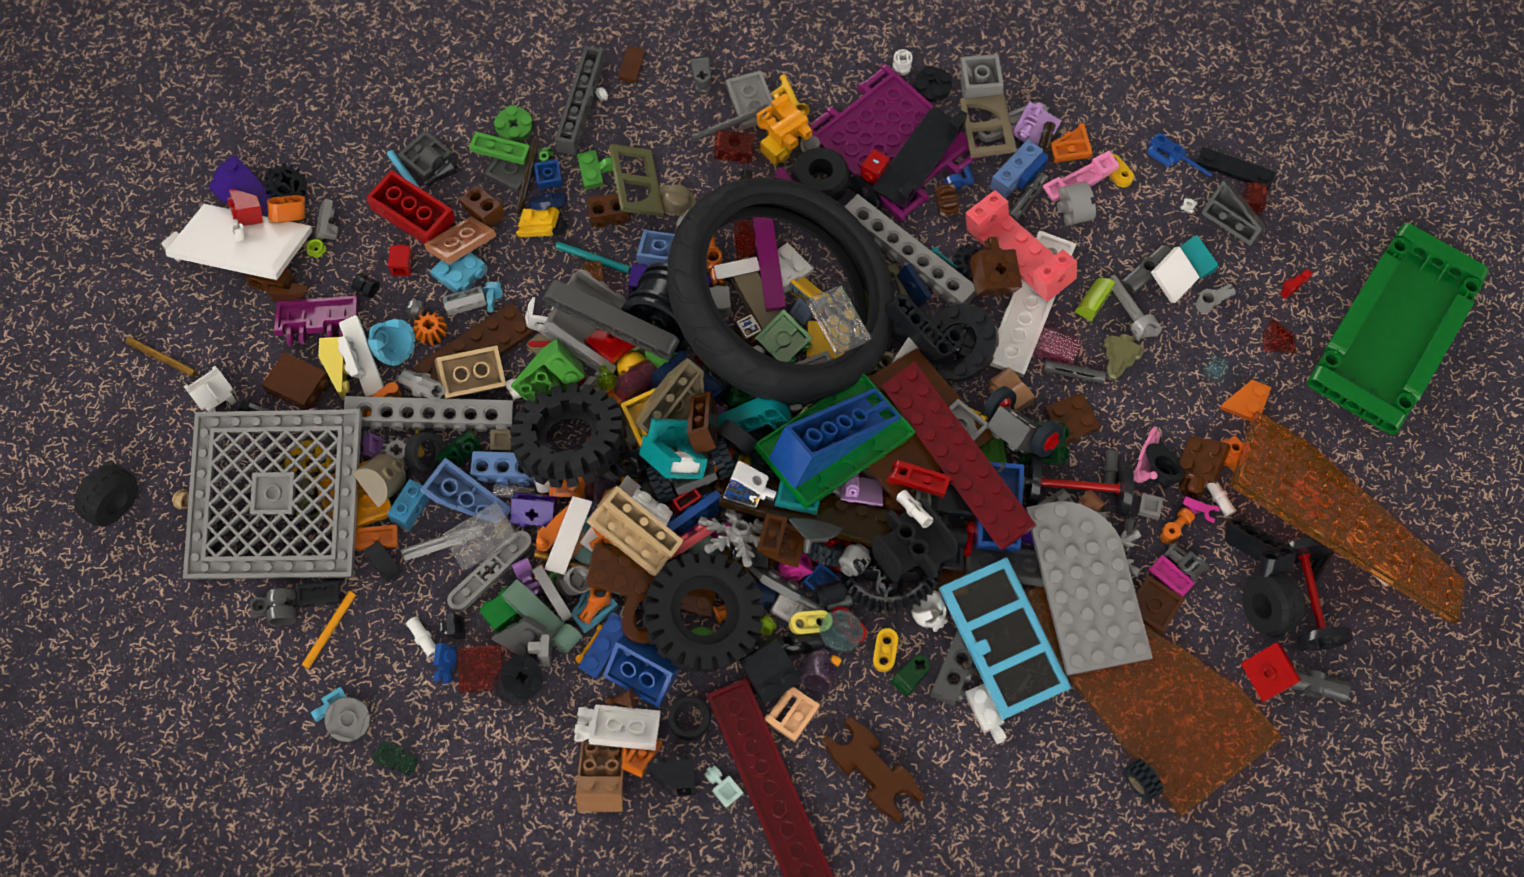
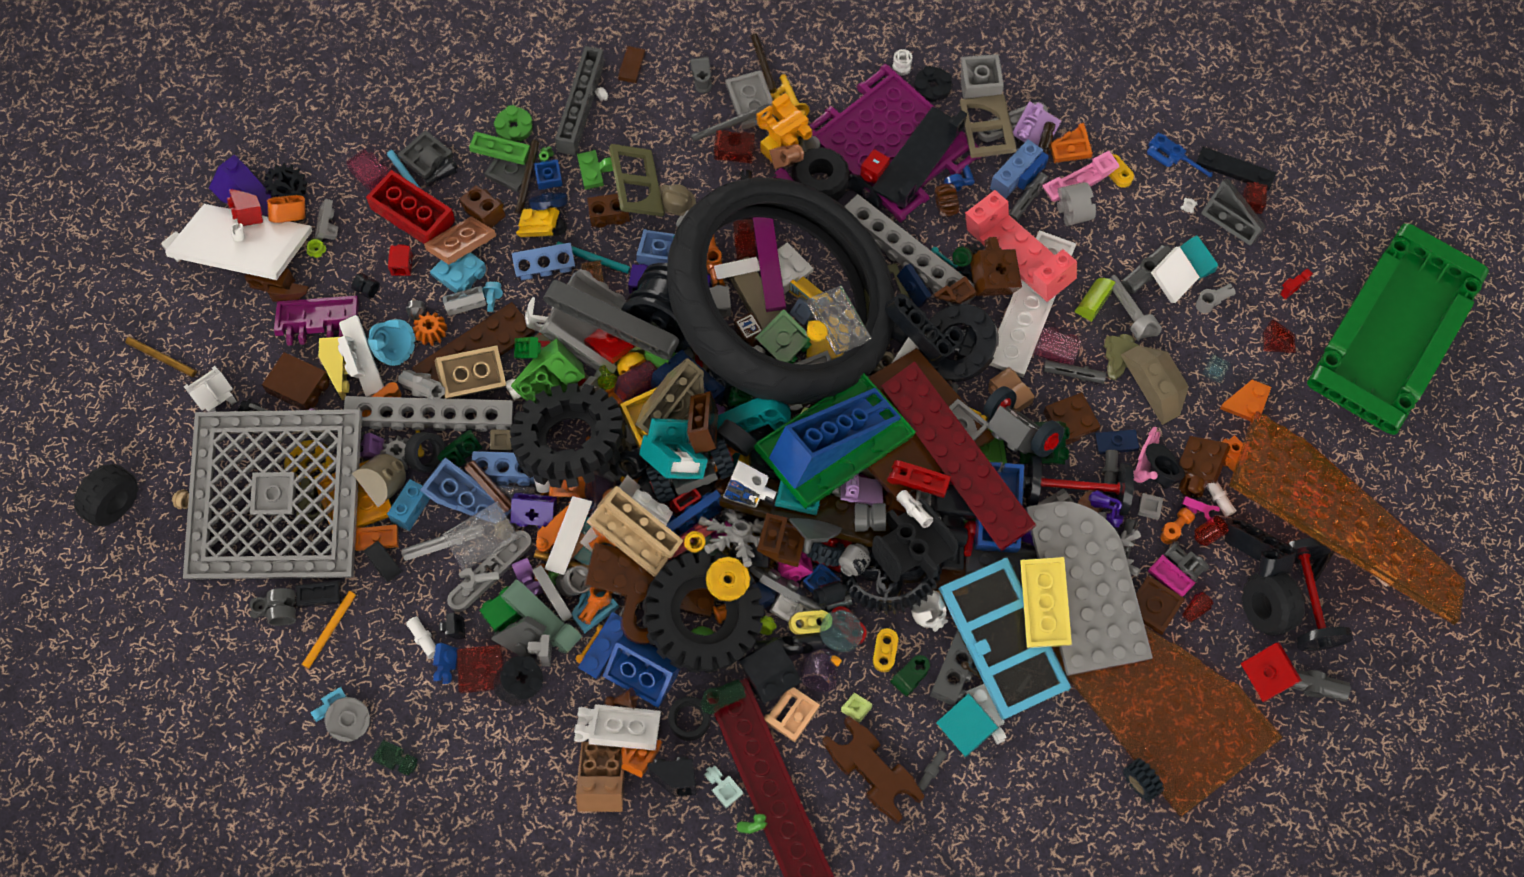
(367, 169): none -> clear pink brick
(476, 578): none -> light grey bar
(488, 485): none -> reddish brown axle
(527, 348): none -> green plate
(534, 255): none -> medium blue brick
(697, 545): none -> yellow cone
(723, 695): none -> clear green piece
(738, 576): none -> yellow plate
(751, 827): none -> bright green arm
(763, 62): none -> dark brown bar
(786, 155): none -> nougat piece
(816, 330): none -> yellow plate
(856, 707): none -> yellowish green tile
(870, 517): none -> dark grey wheel
(931, 770): none -> dark grey bar
(956, 293): none -> reddish brown slope
(962, 256): none -> dark green plate
(967, 725): none -> teal tile
(1045, 602): none -> light yellow plate
(1100, 500): none -> dark purple piece
(1116, 440): none -> dark blue plate
(1158, 380): none -> dark tan wedge
(1197, 607): none -> clear red cone
(1211, 531): none -> clear red brick

